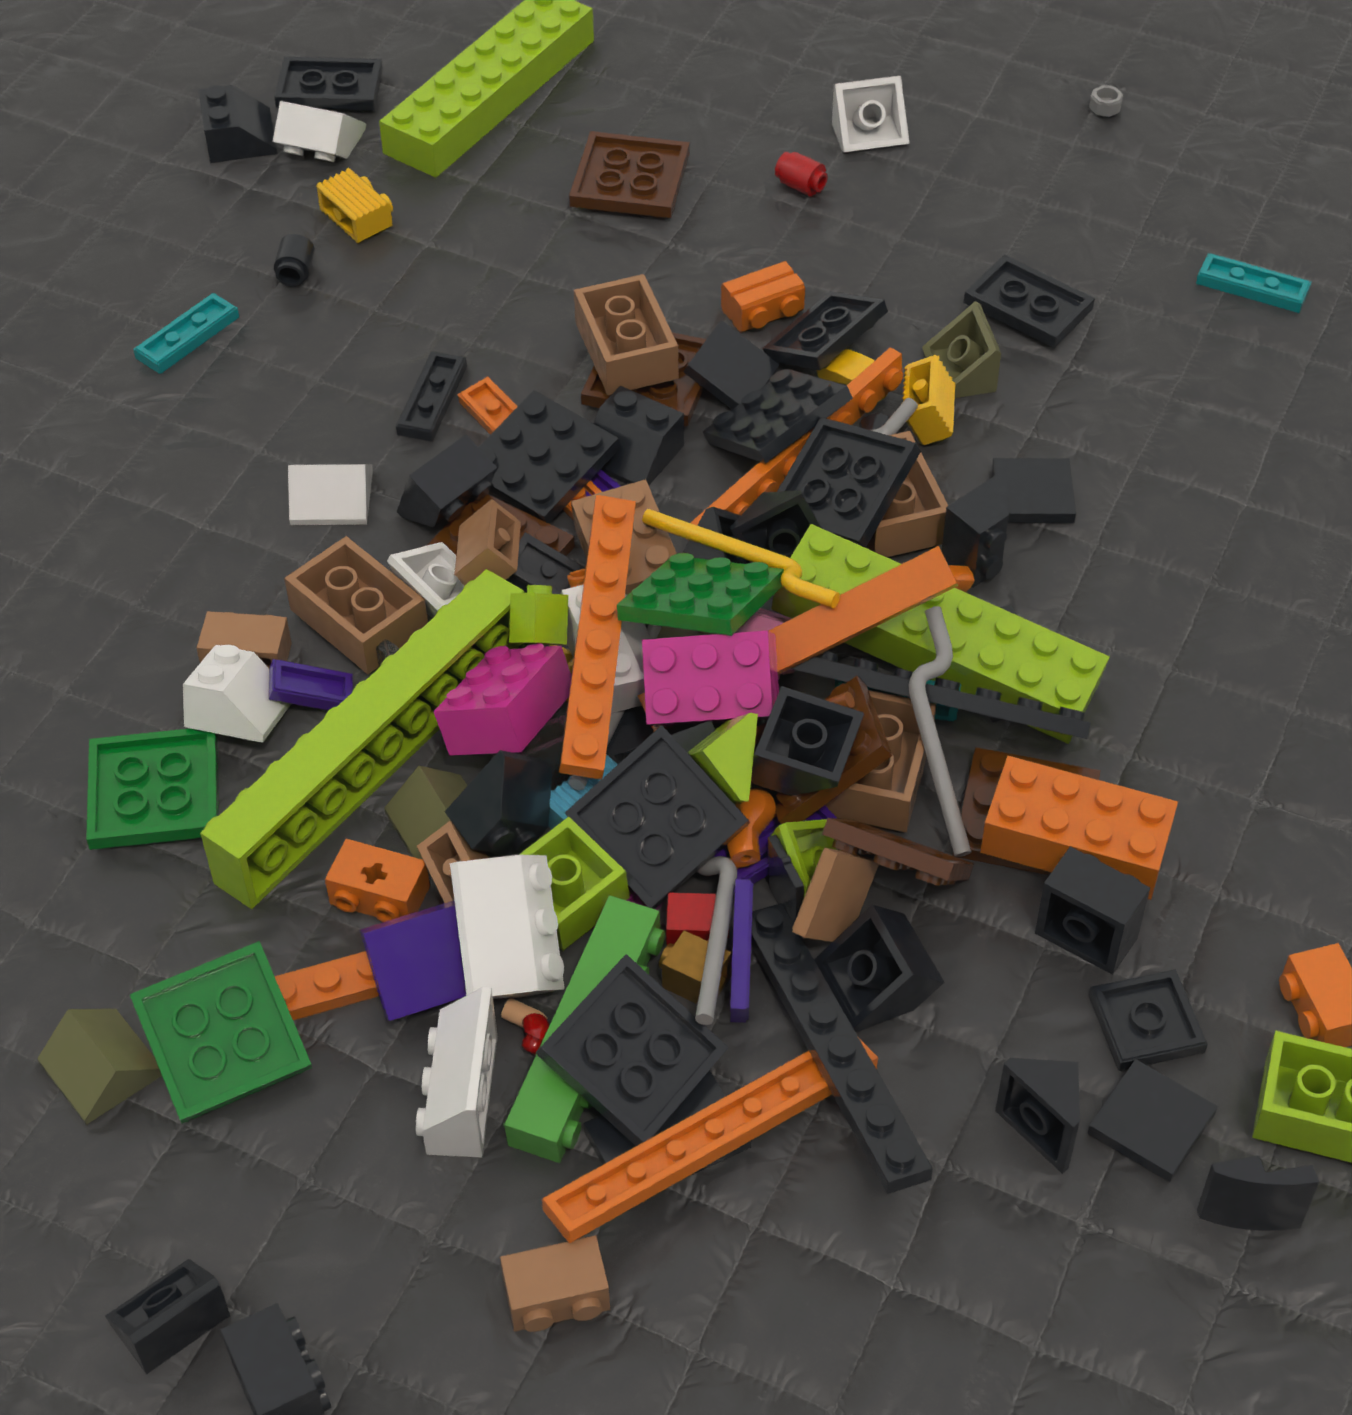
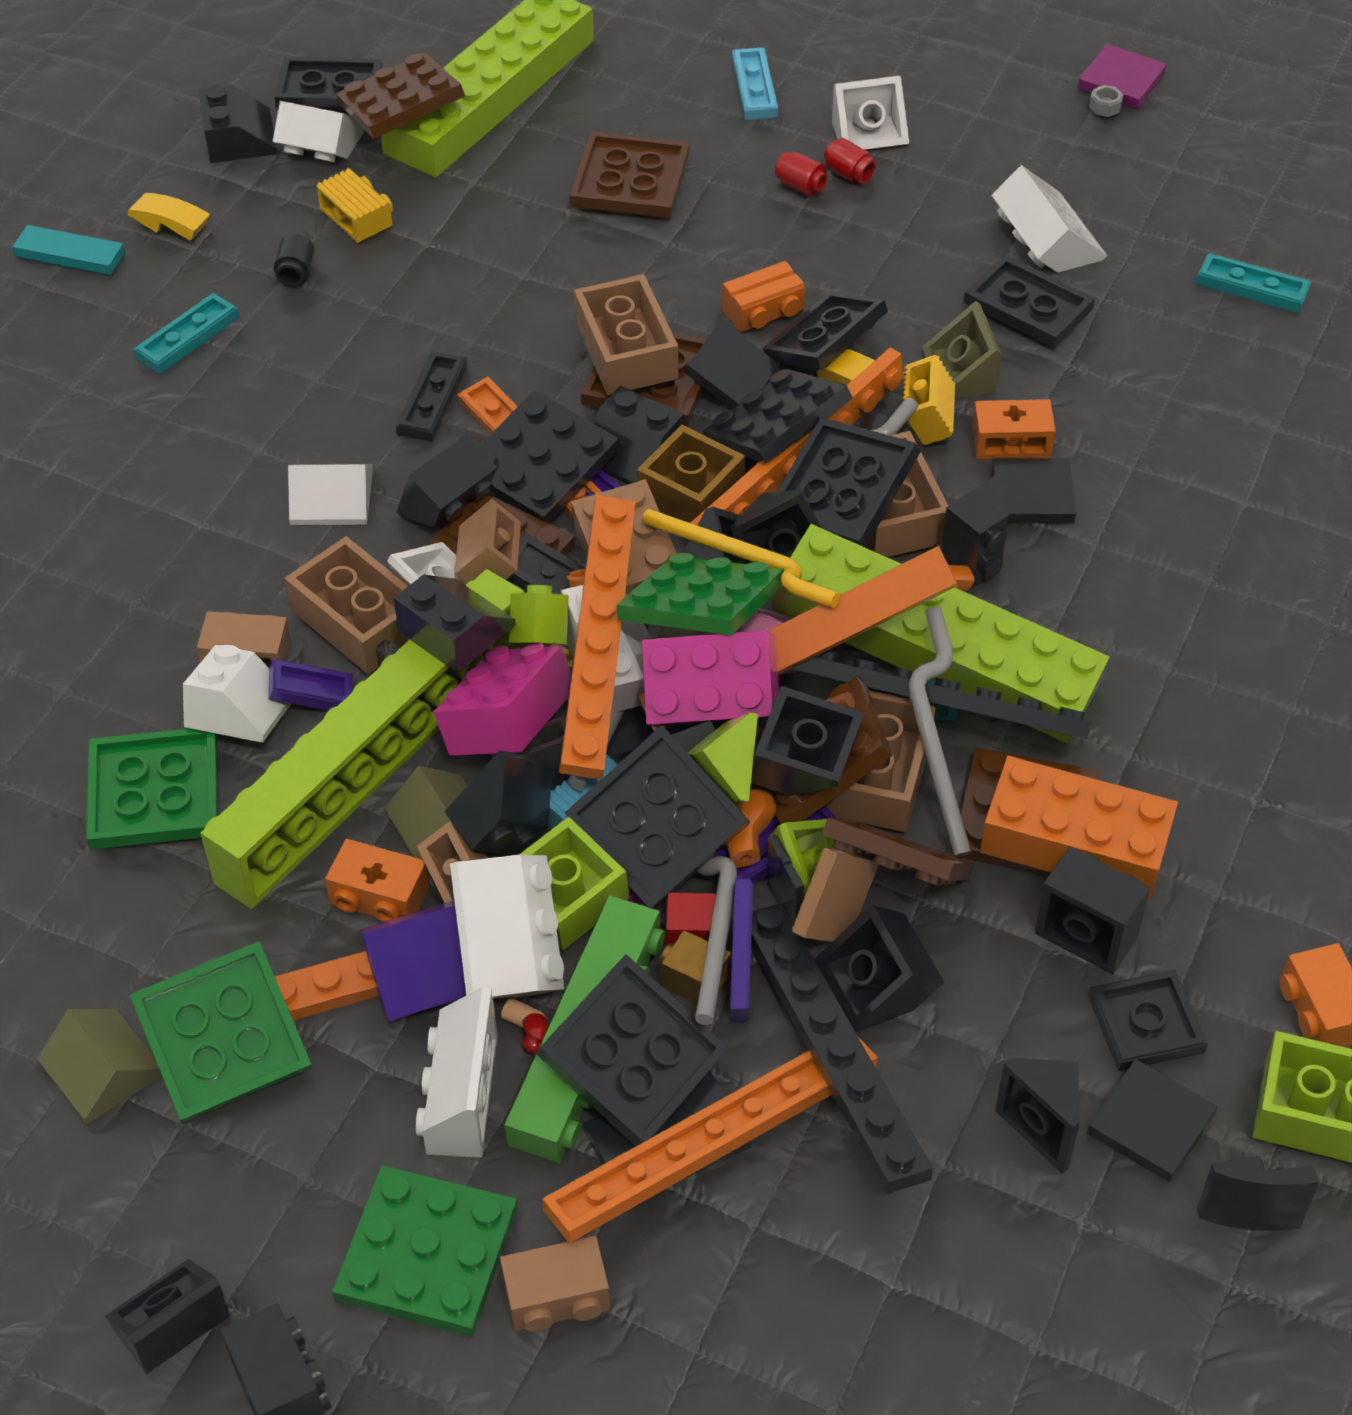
(68, 249): none -> teal tile
(160, 210): none -> yellow slope
(399, 94): none -> reddish brown plate
(426, 1250): none -> green plate
(449, 619): none -> black slope
(690, 473): none -> pearl gold brick
(754, 83): none -> medium azure tile
(849, 161): none -> red brick
(1013, 429): none -> orange brick
(1046, 223): none -> white slope
(1128, 72): none -> magenta tile

